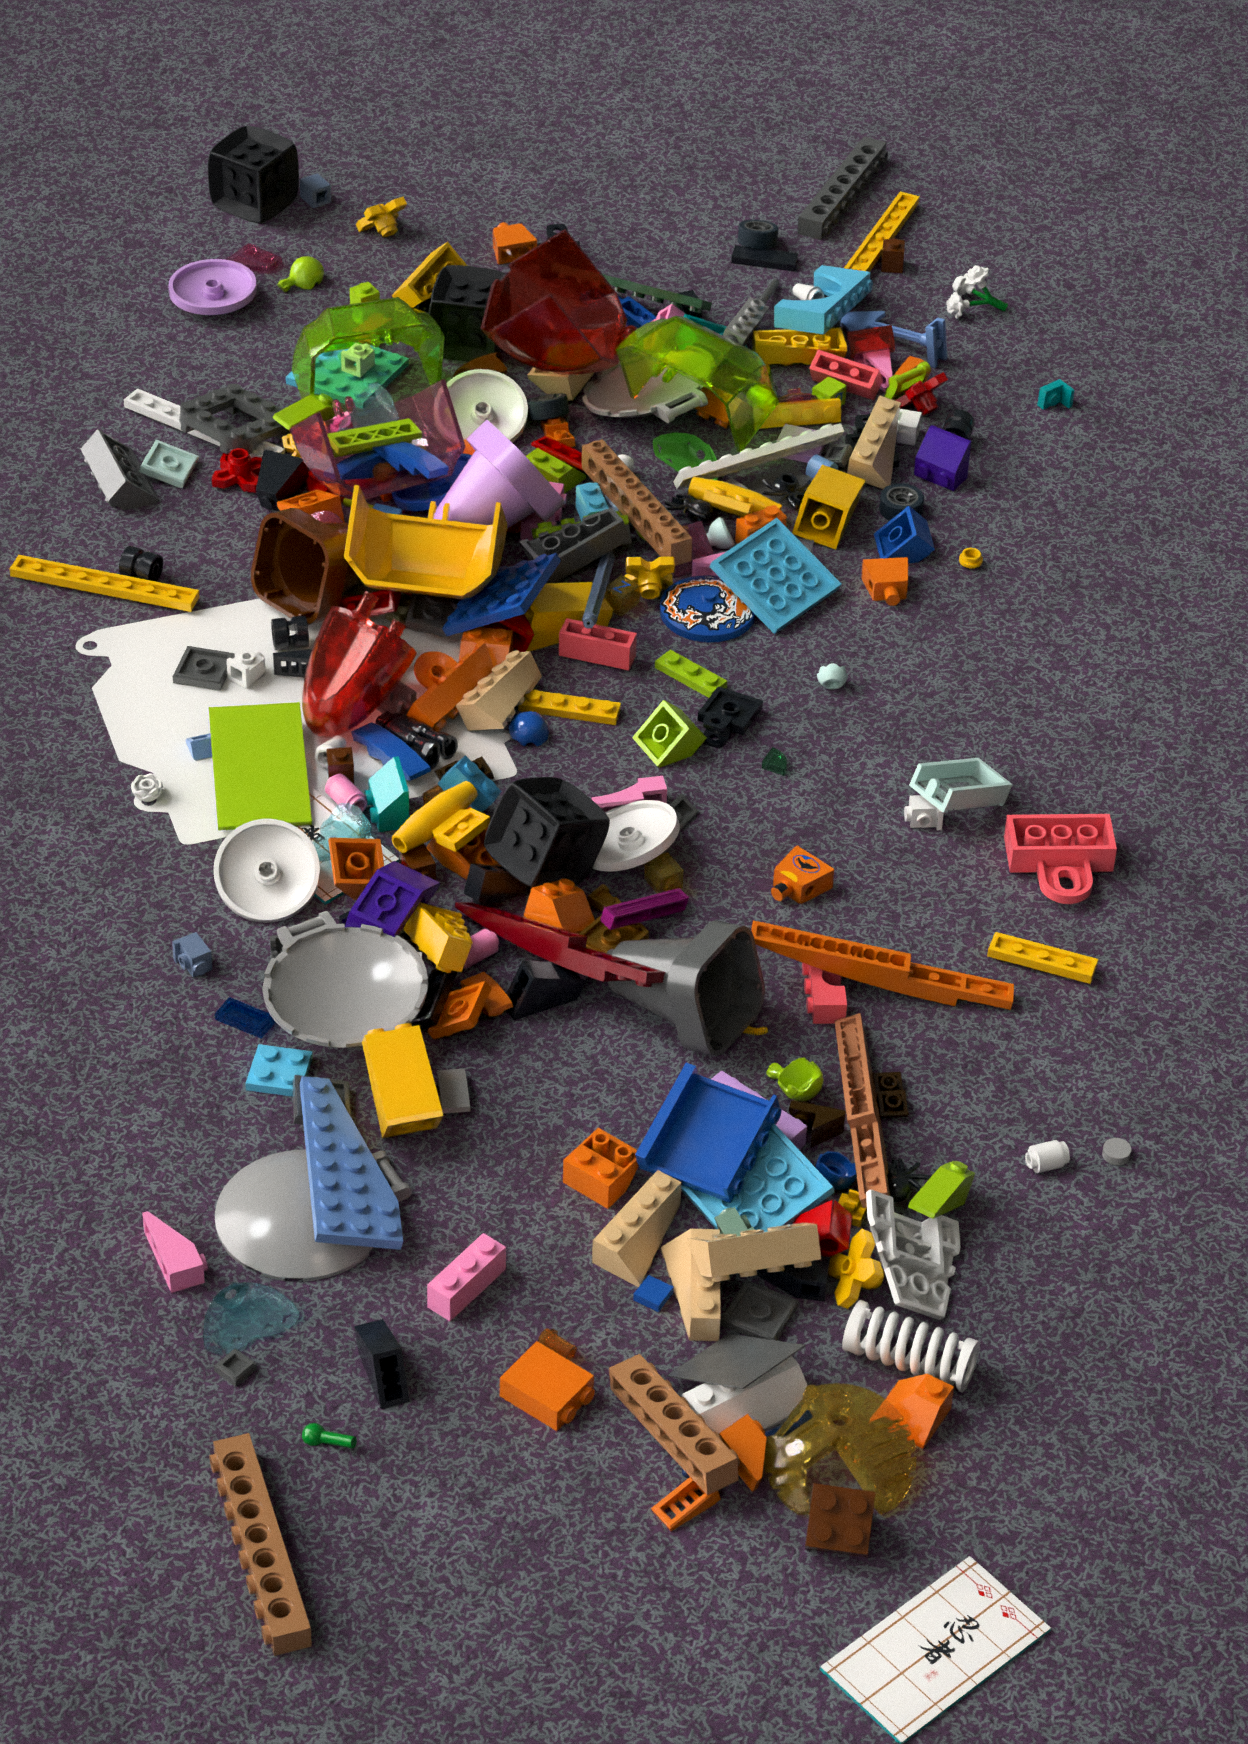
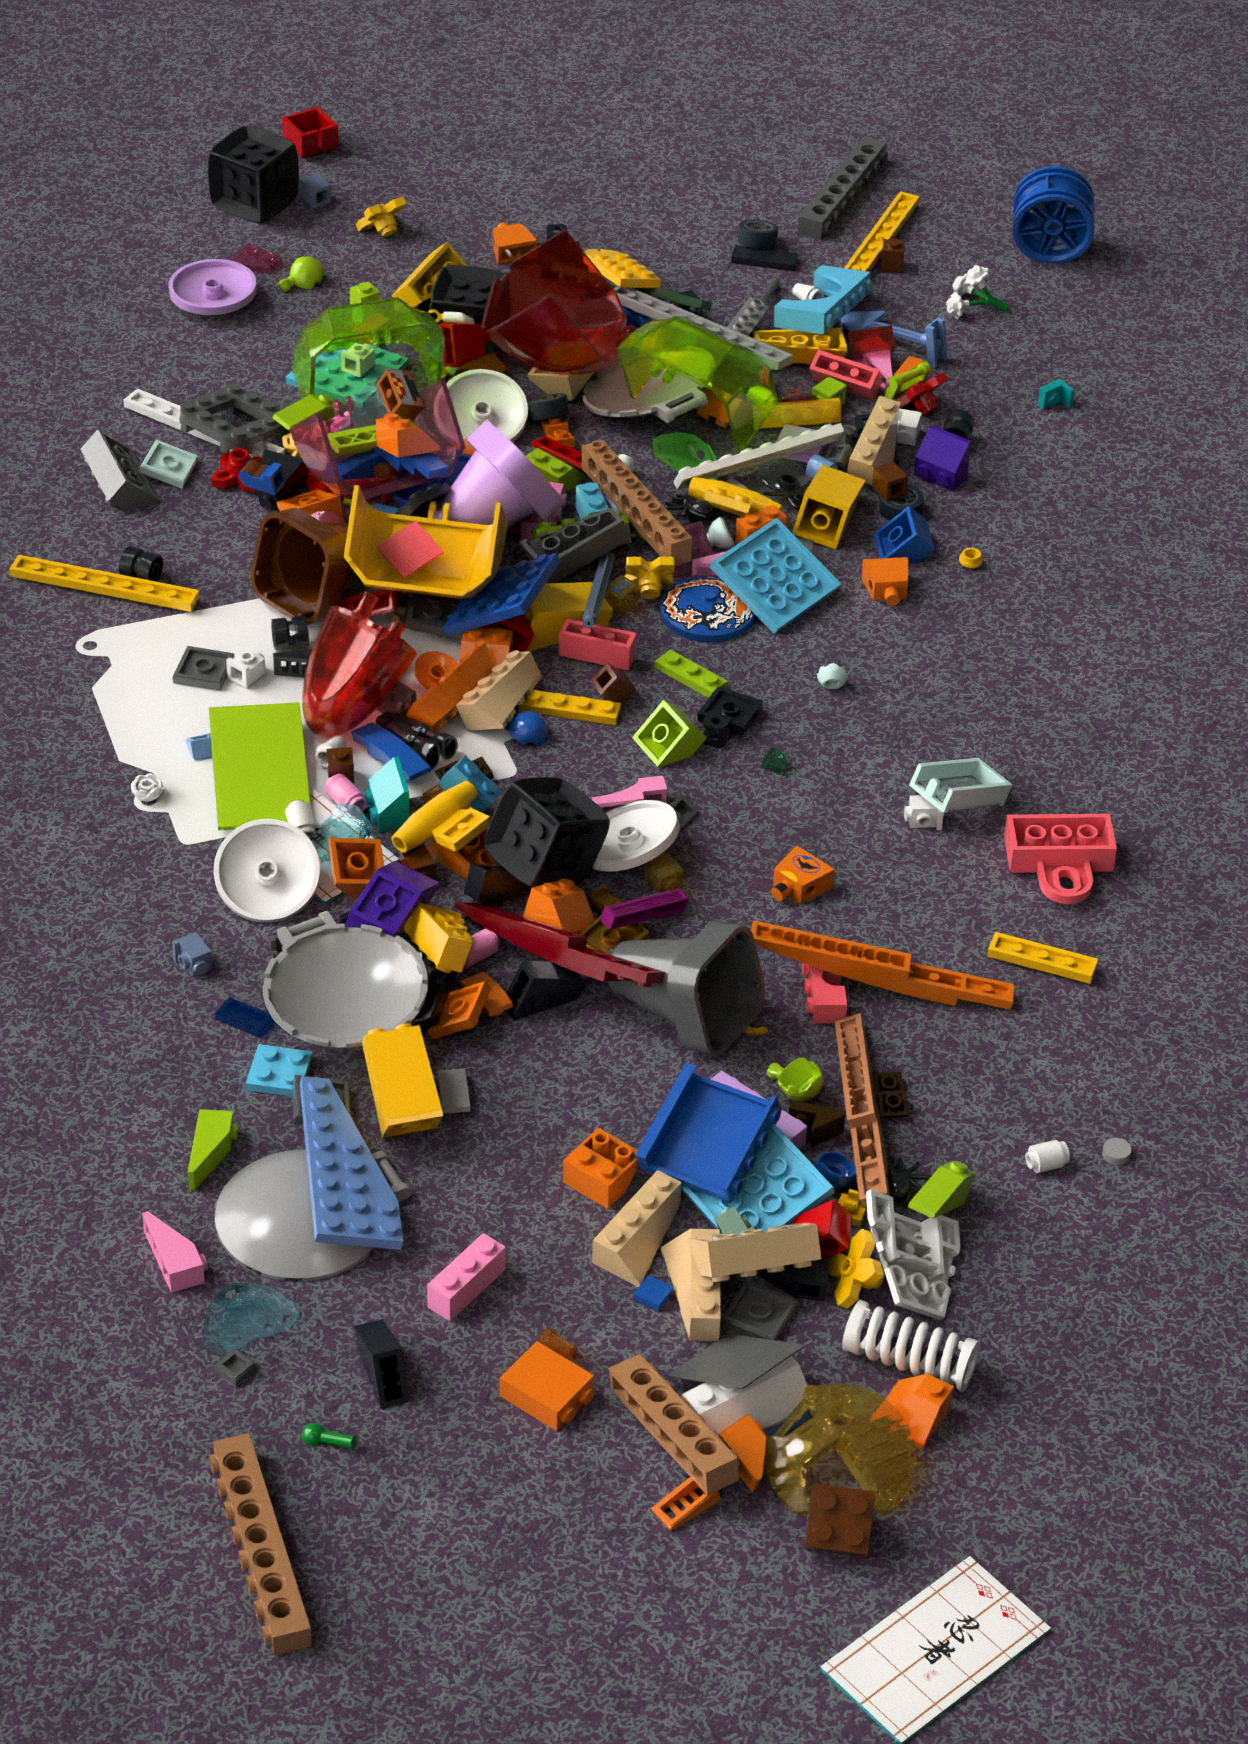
(211, 1144): none -> lime slope
(263, 476): none -> blue leg
(301, 816): none -> white brick
(310, 131): none -> red piece
(400, 393): none -> dark orange brick
(402, 437): none -> orange slope
(410, 549): none -> coral piece
(420, 501): none -> black plate
(461, 340): none -> red torso
(613, 684): none -> reddish brown brick
(622, 269): none -> yellow plate
(658, 309): none -> light grey plate
(889, 481): none -> reddish brown brick
(1054, 228): none -> blue wheel

